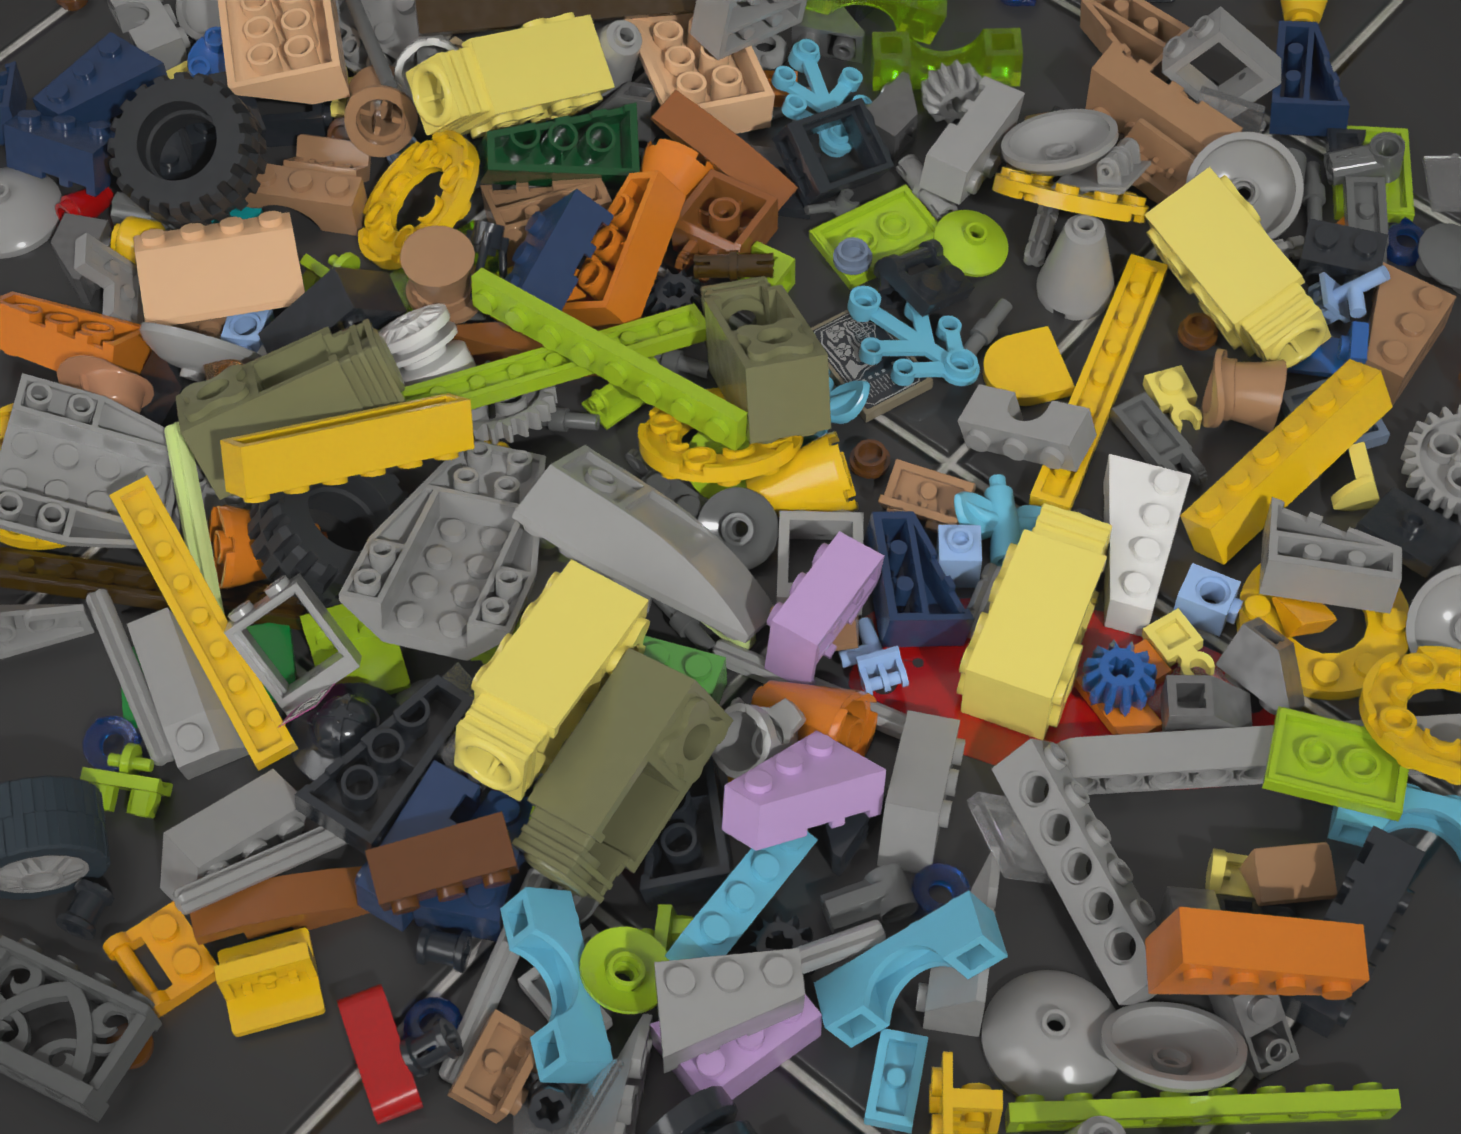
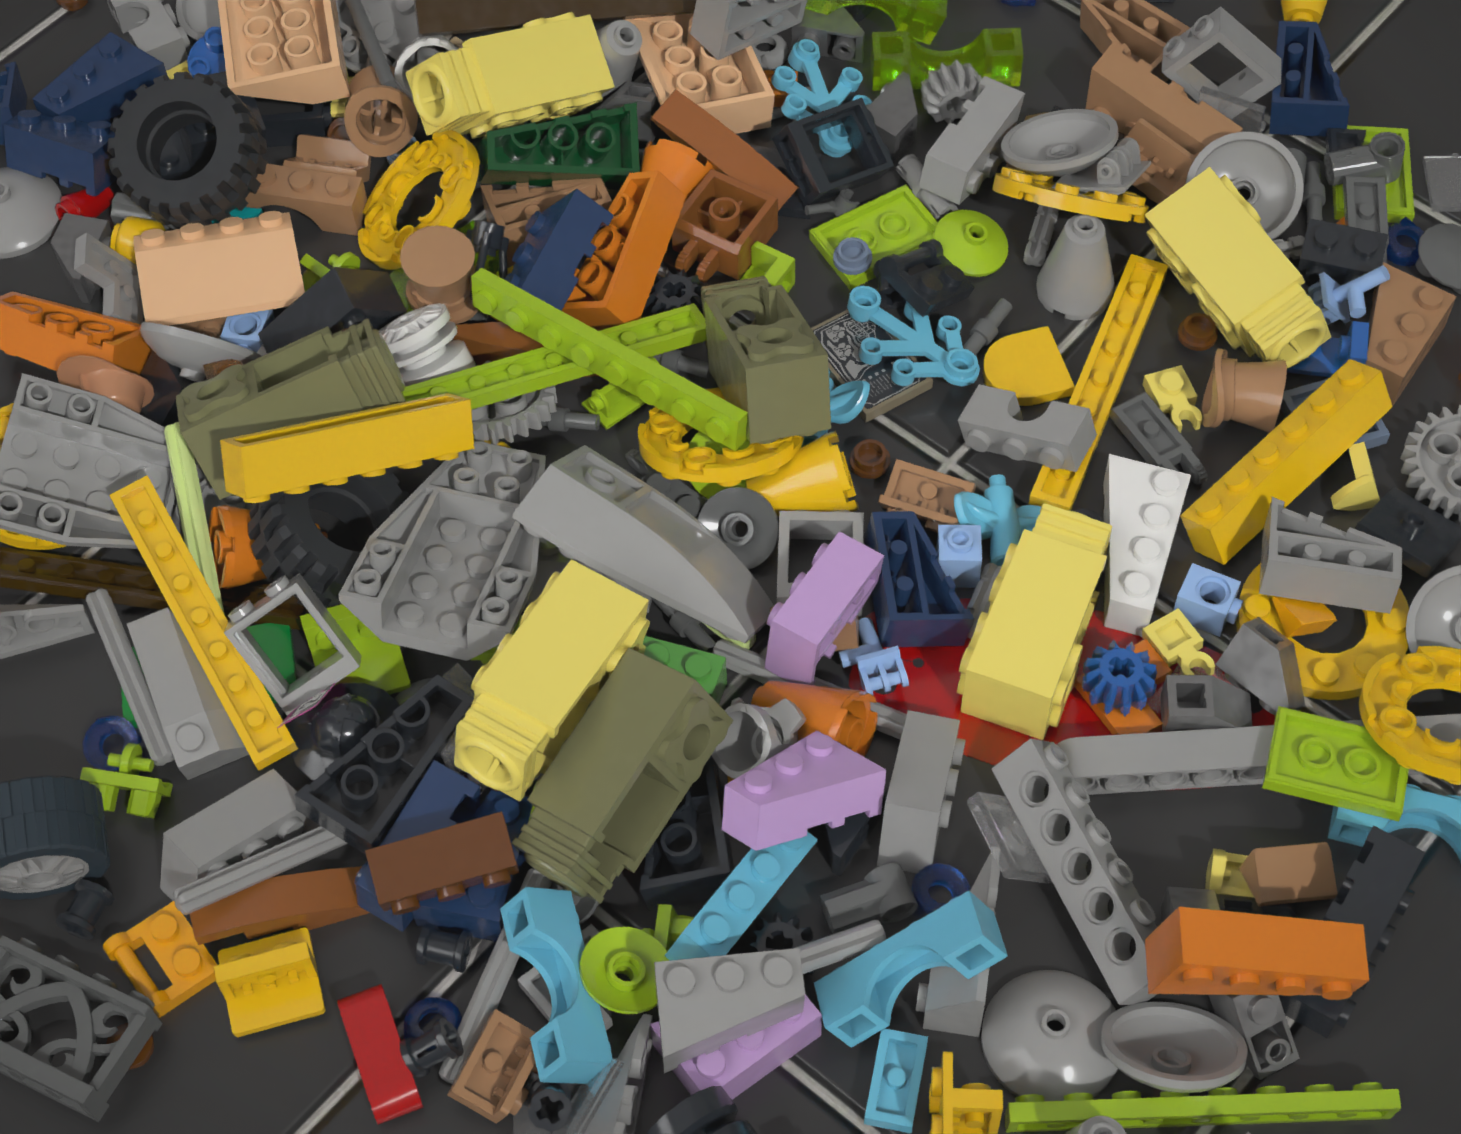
(733, 265): dark brown pin -> none

